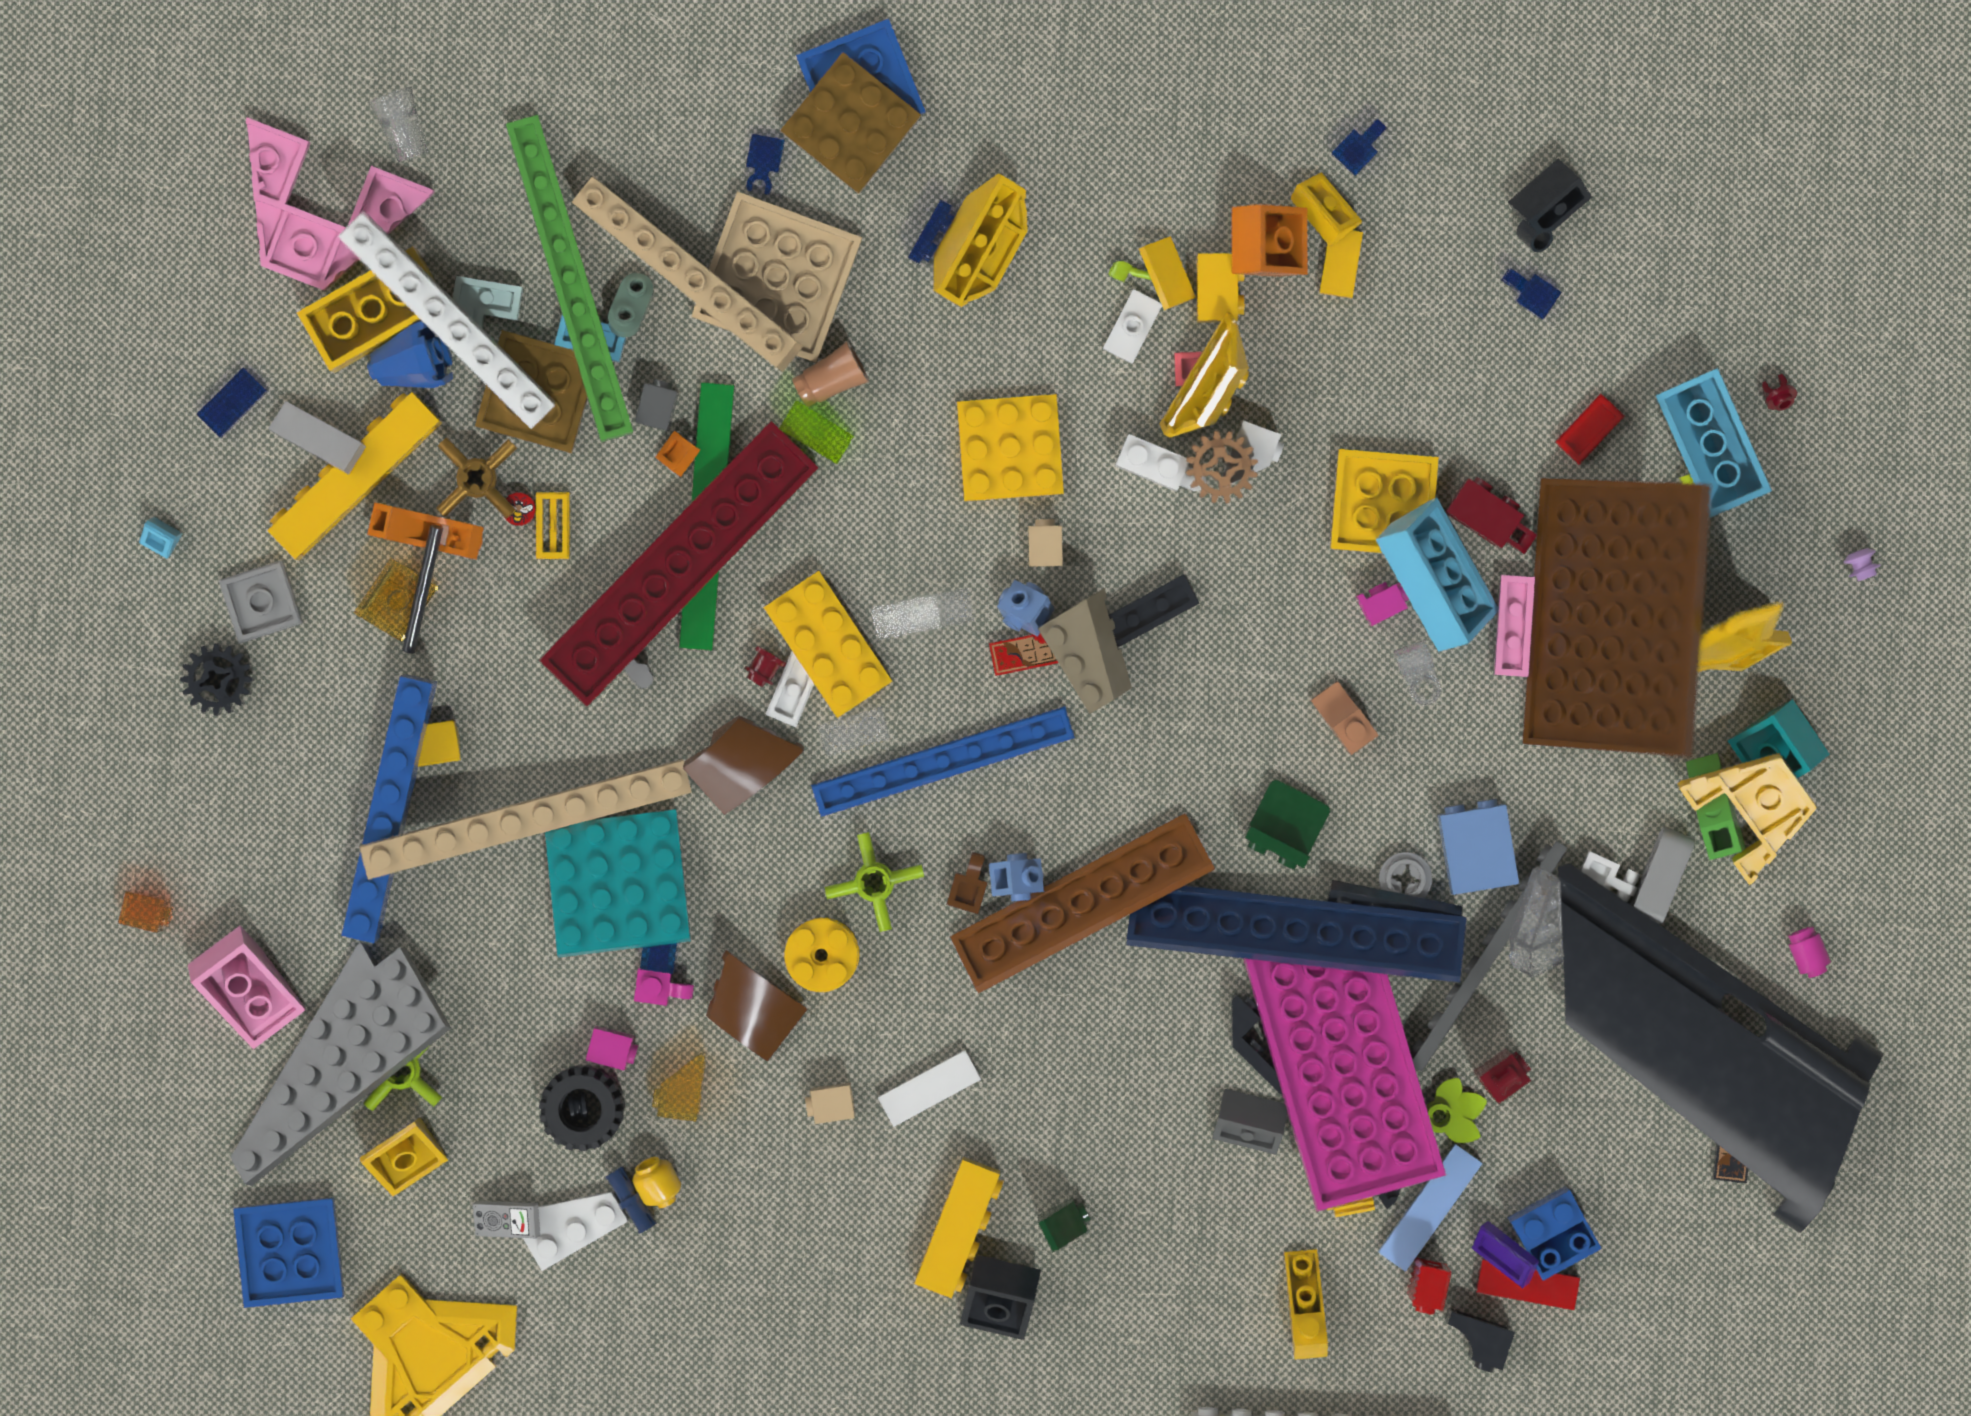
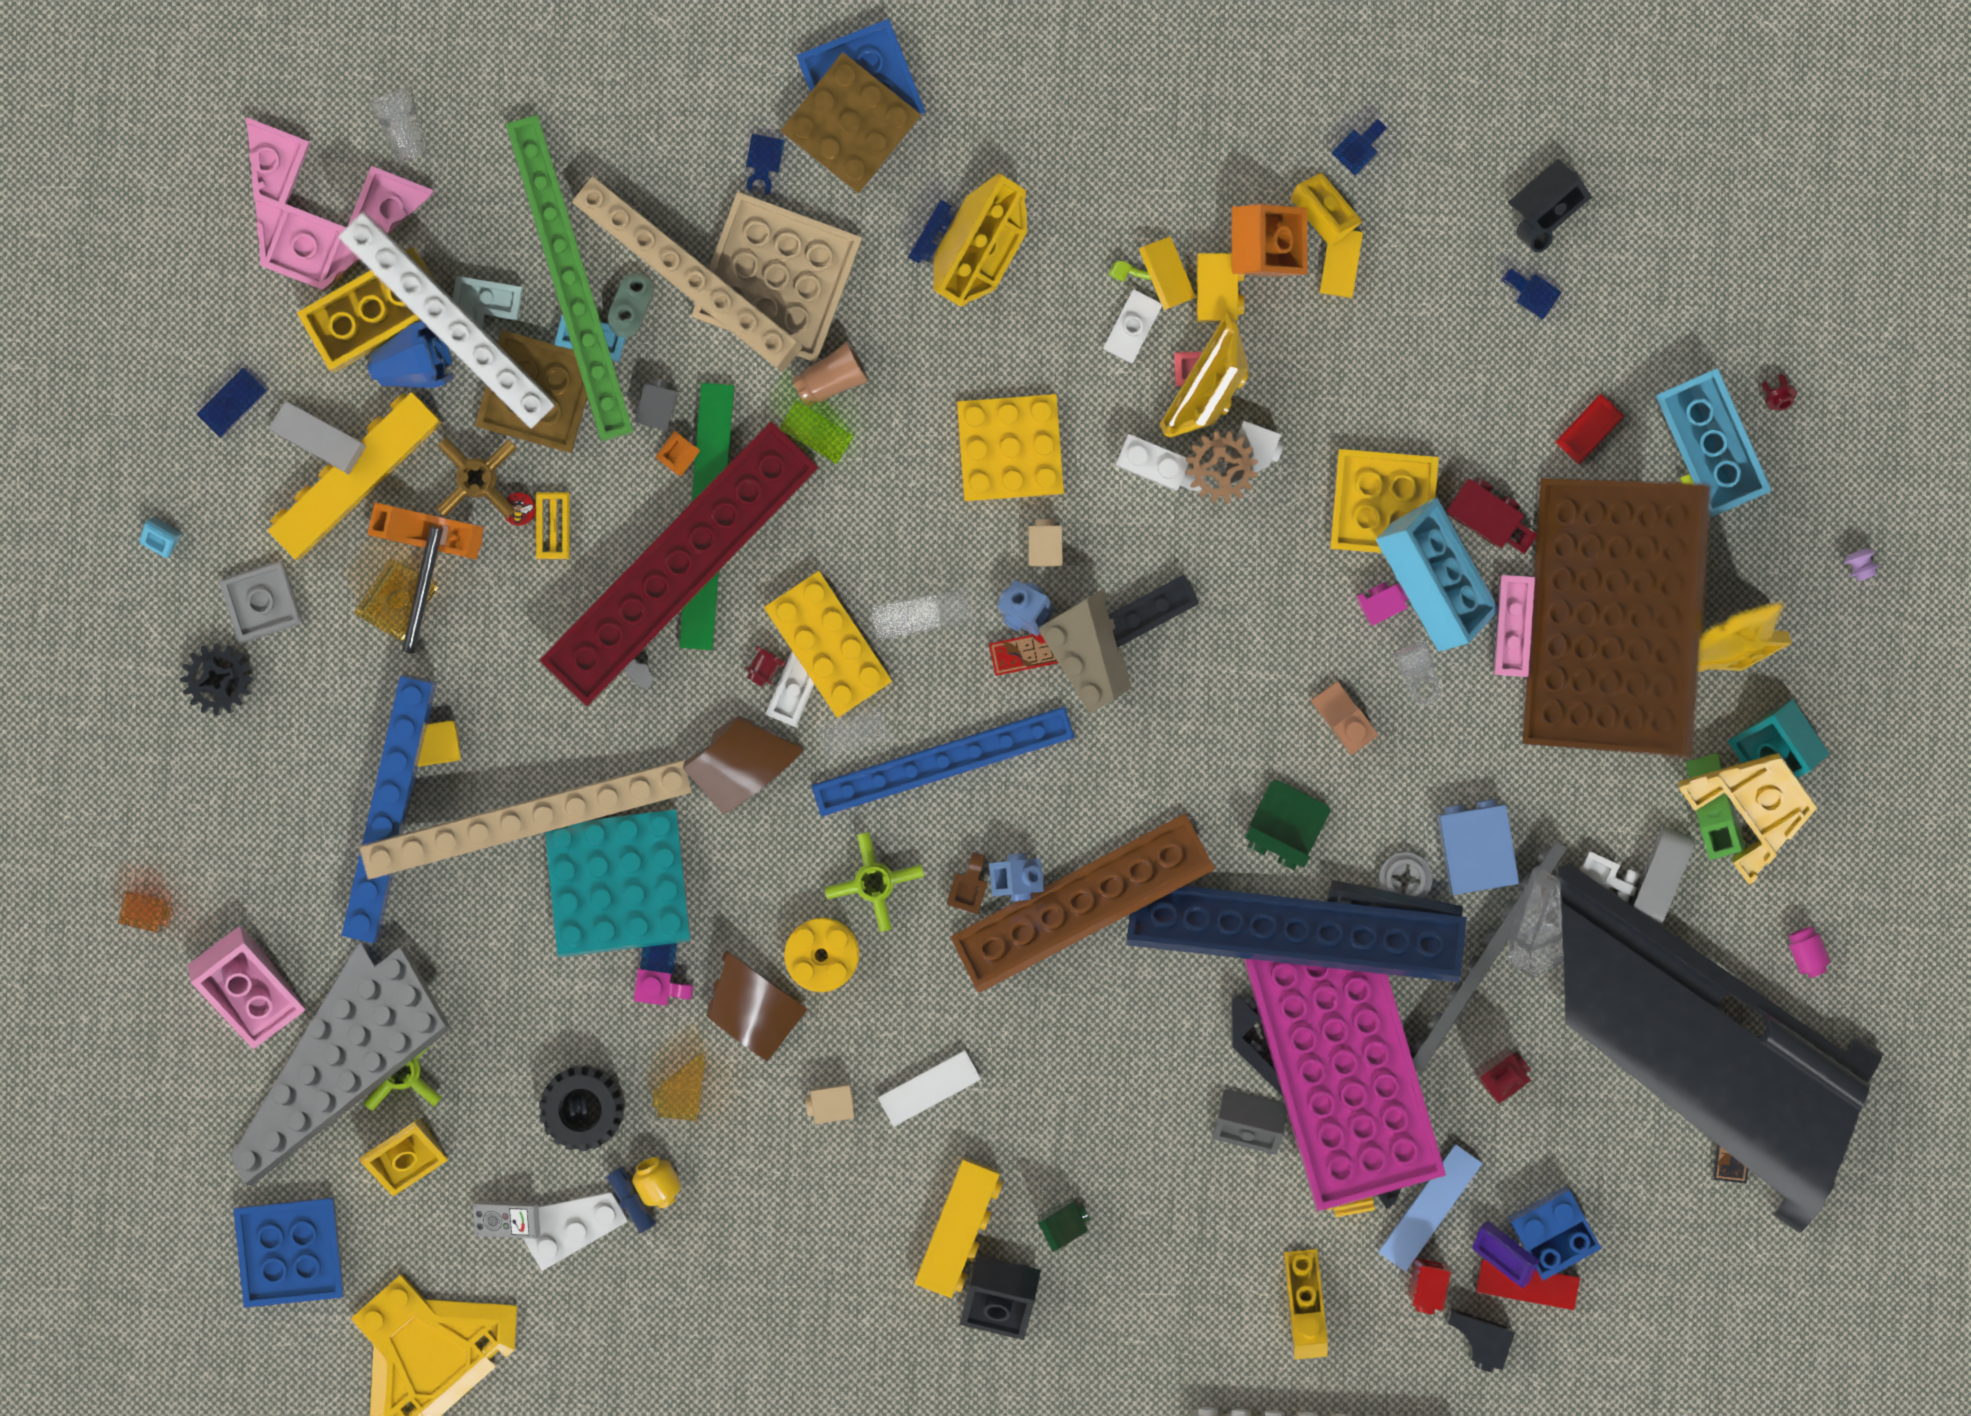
(611, 1048): dark pink brick -> none
(1459, 1111): lime plate -> none

